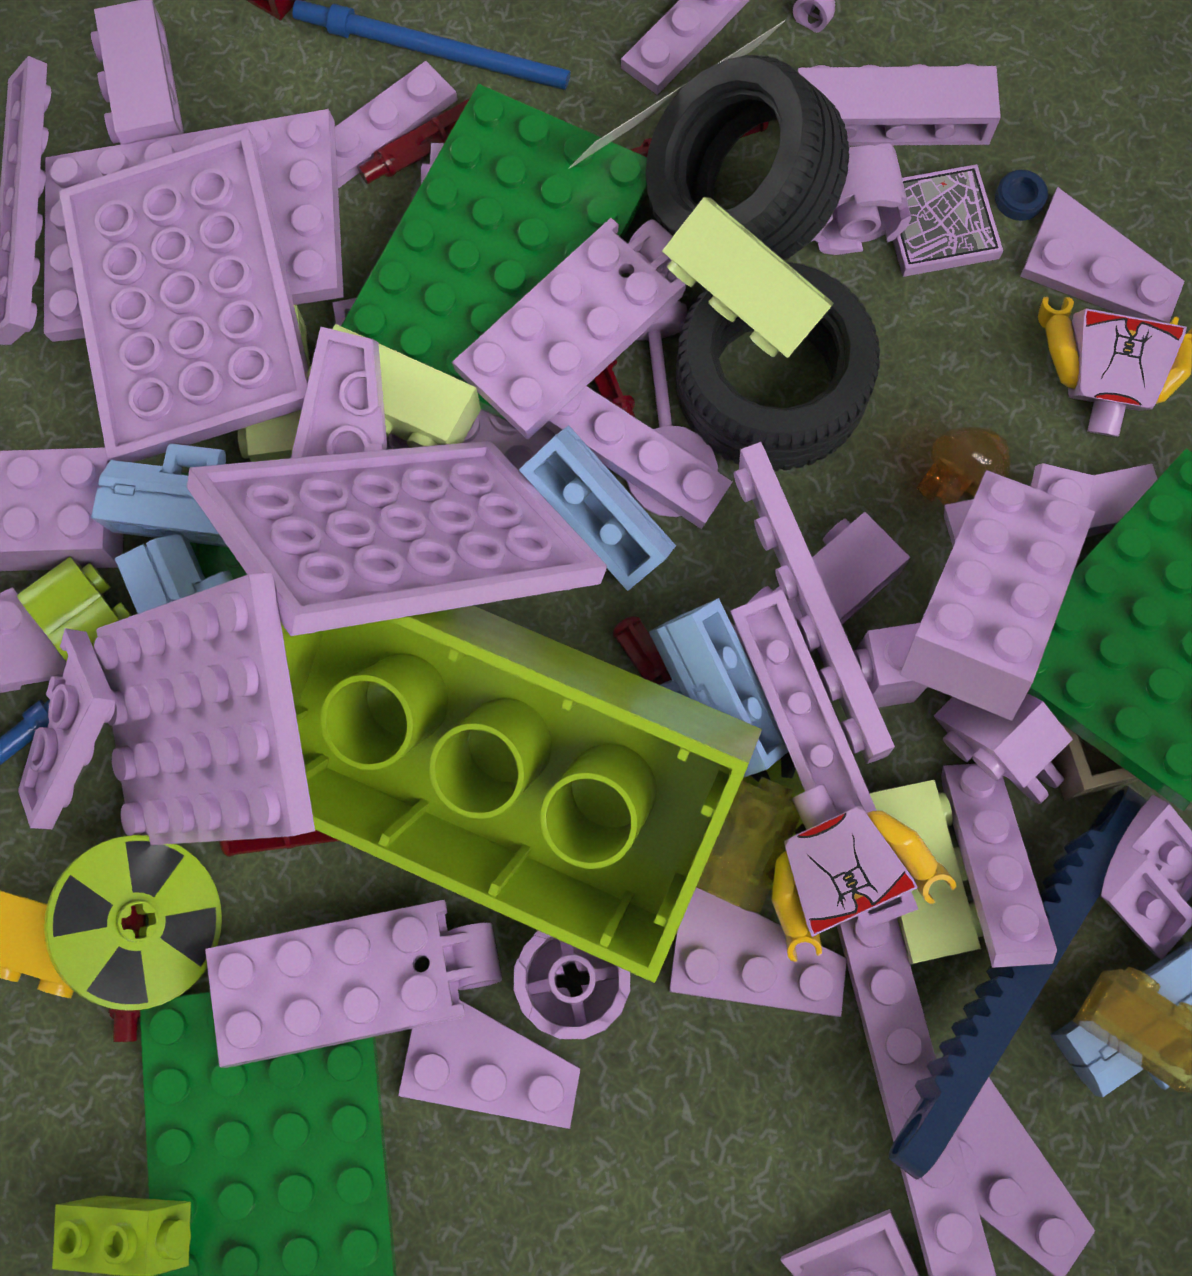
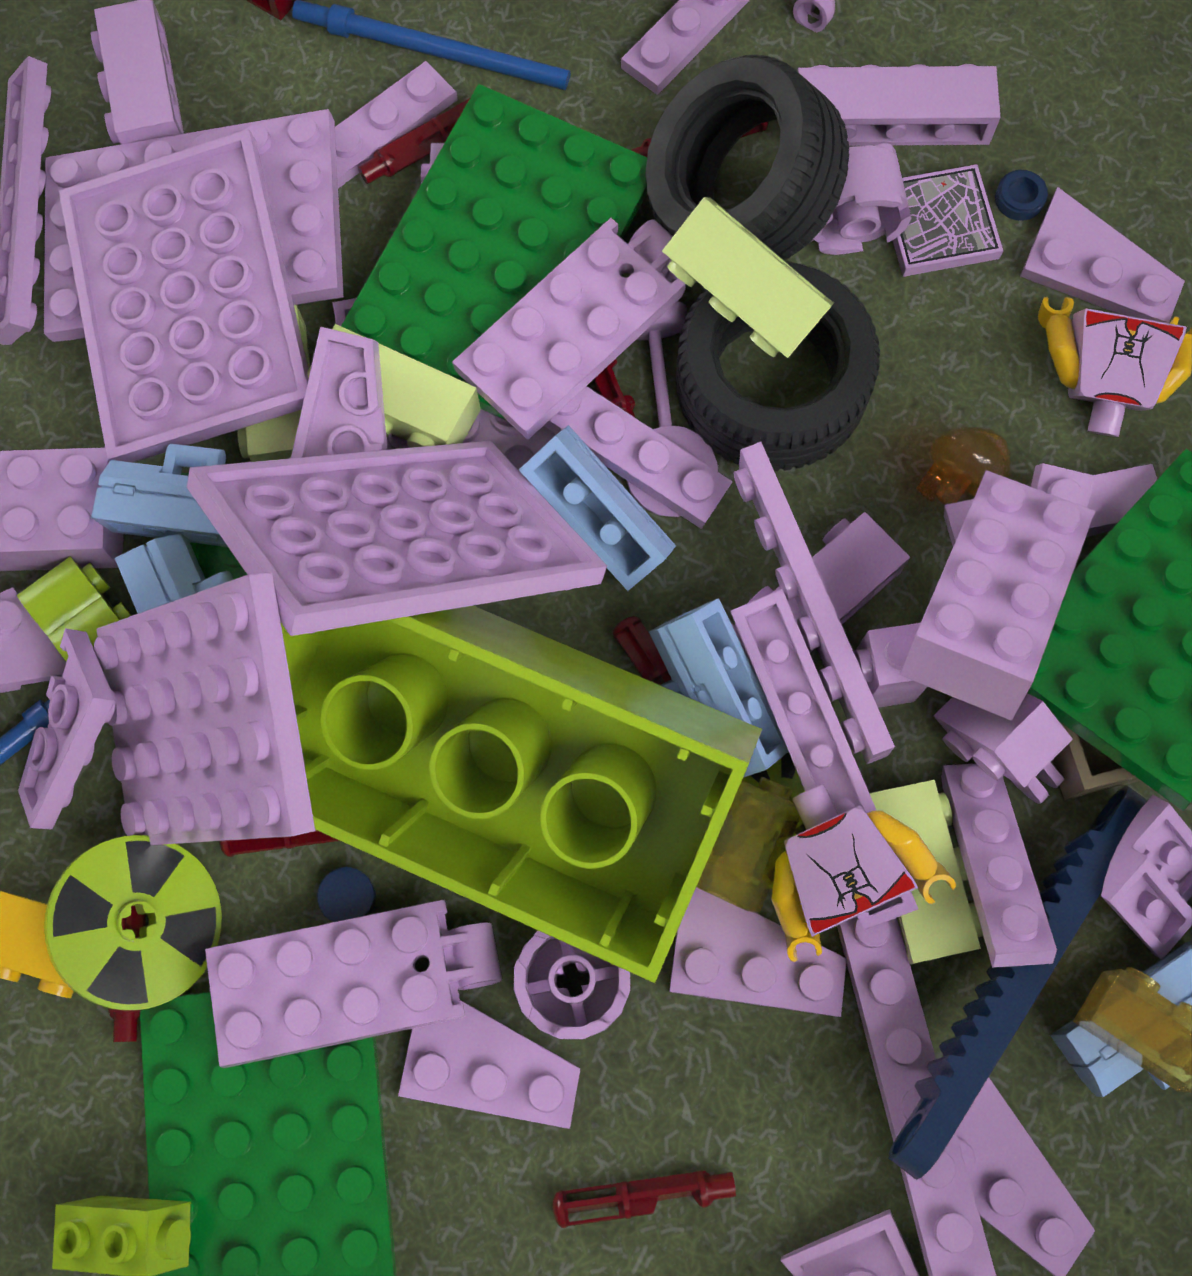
(346, 894): none -> dark blue tile
(641, 1196): none -> dark red piece
(662, 103): white sticker -> none

